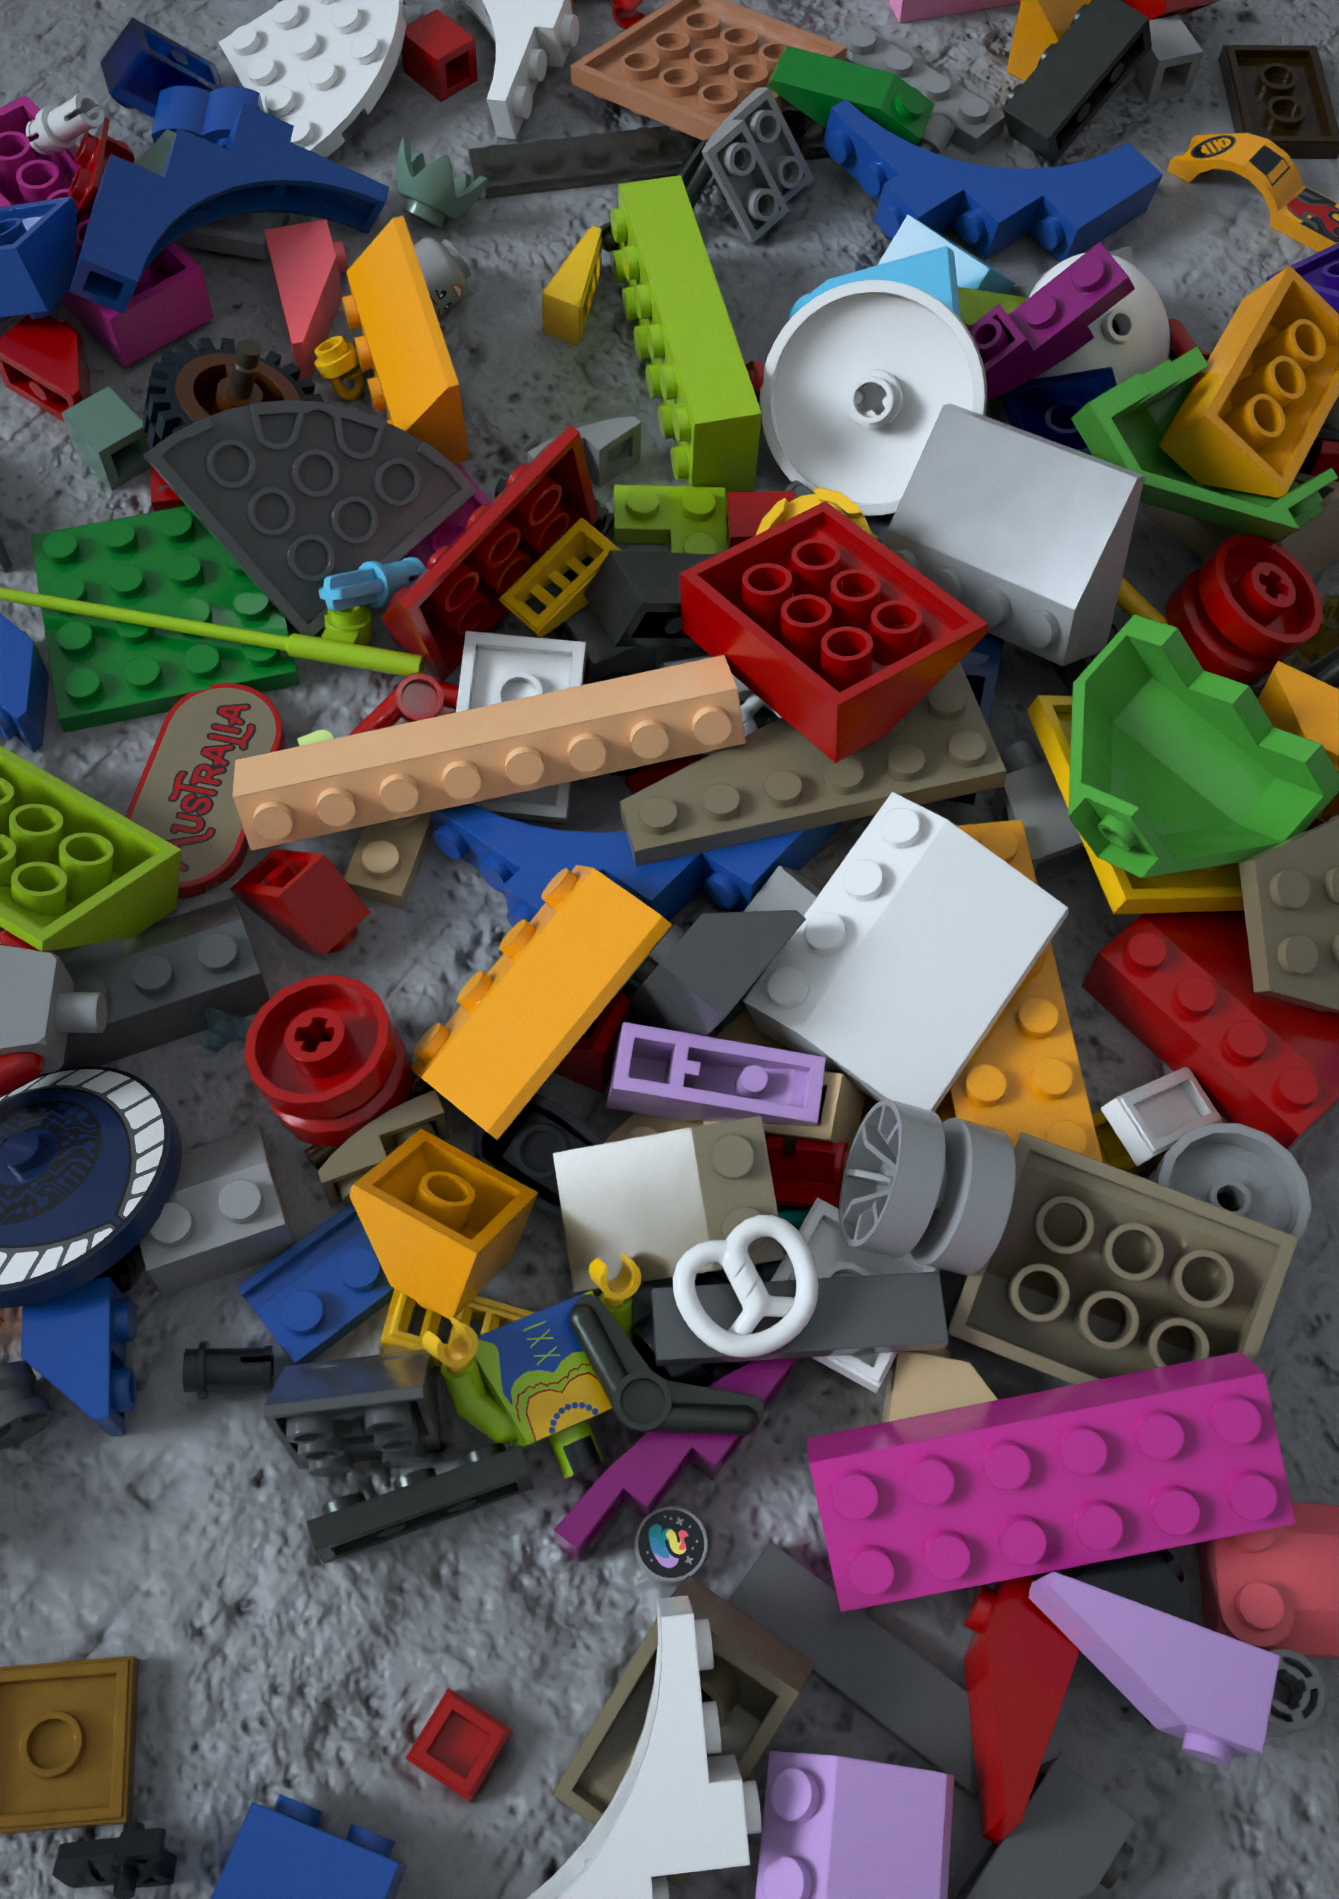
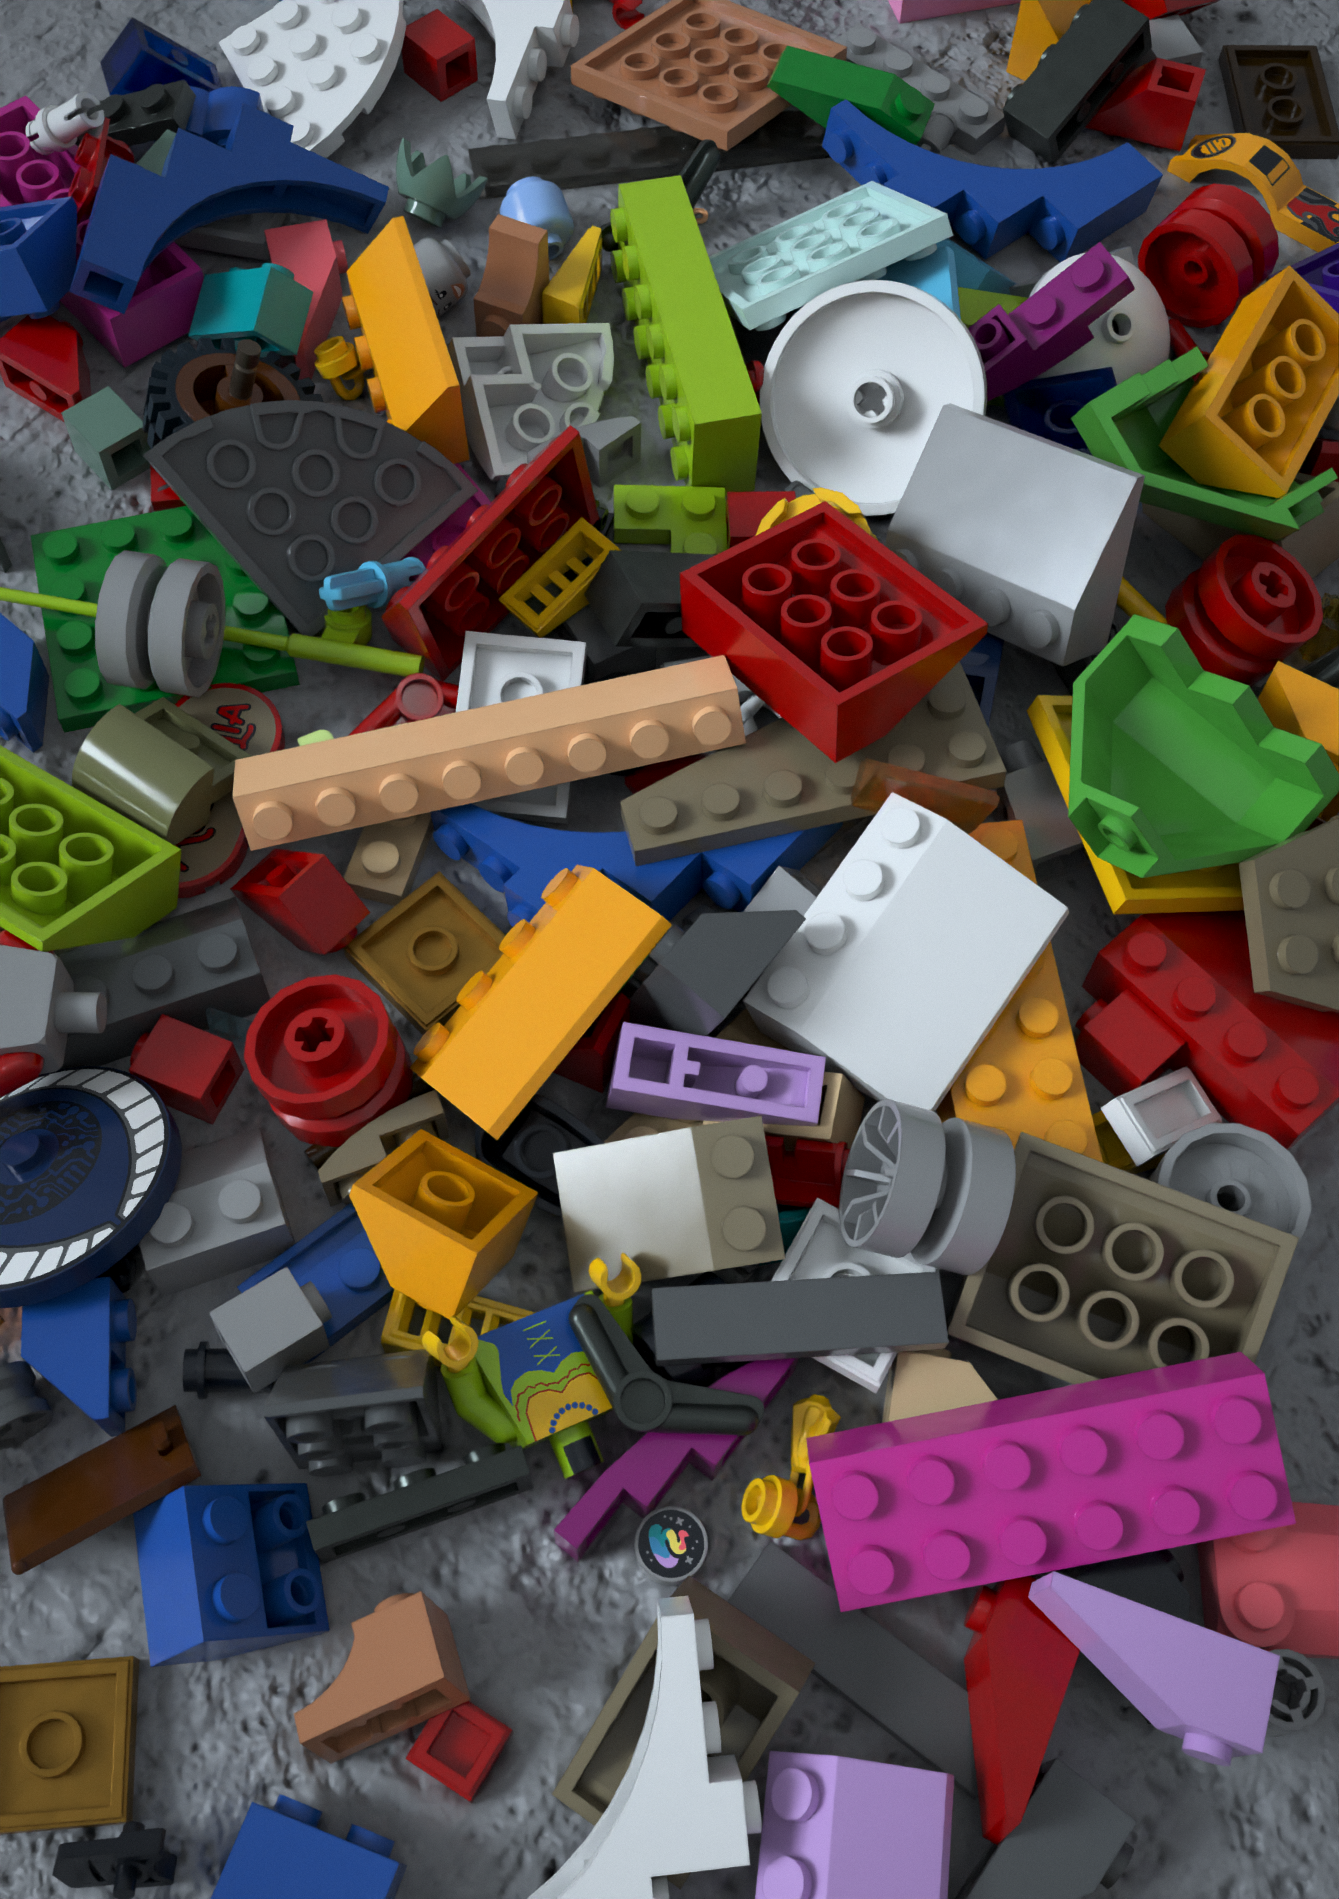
(98, 1489): none -> reddish brown container
(146, 113): none -> pearl dark grey plate
(156, 768): none -> olive brick
(160, 623): none -> light grey wheel
(187, 1067): none -> red brick
(228, 1571): none -> blue slope
(255, 306): none -> teal brick
(272, 1327): none -> light grey brick
(394, 1678): none -> nougat arch
(426, 951): none -> pearl gold tile
(512, 277): none -> nougat arch
(529, 387): none -> white brick
(543, 206): none -> light blue head
(702, 211): none -> light nougat piece
(749, 1289): white piece -> none
(757, 163): light grey slope -> none
(775, 1501): none -> yellow piece
(822, 249): none -> light aqua plate
(954, 800): none -> clear orange slope
(1125, 1043): none -> red brick
(1152, 104): none -> red slope
(1210, 254): none -> red wheel

